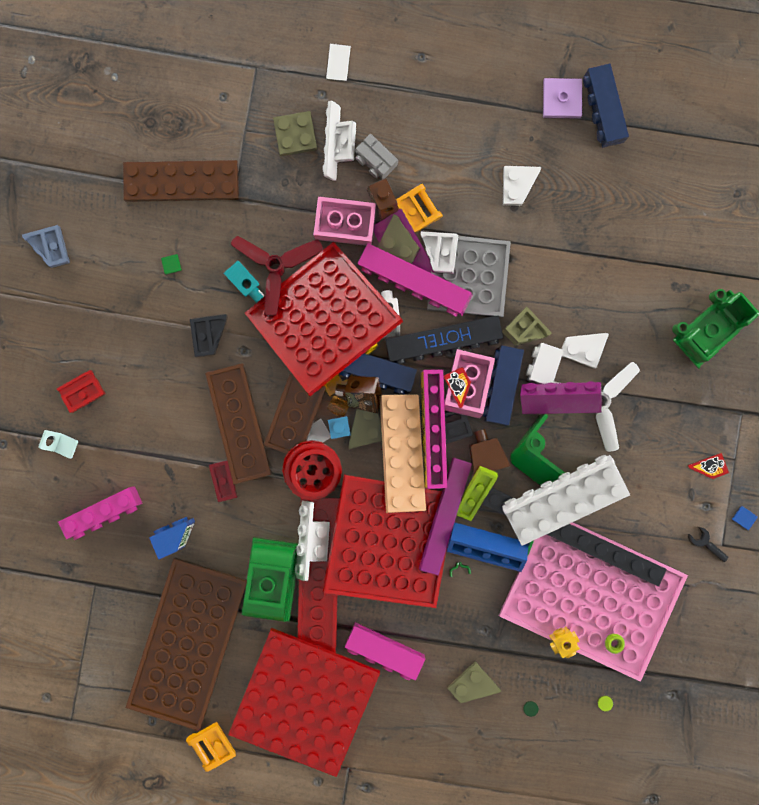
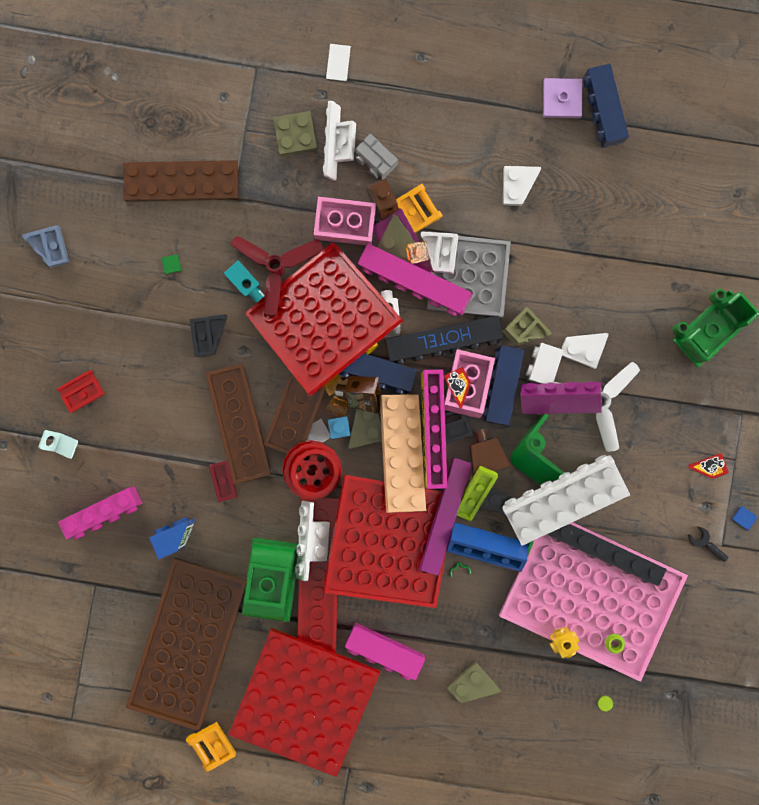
(417, 252): none -> clear orange plate
(530, 708): dark green piece -> none

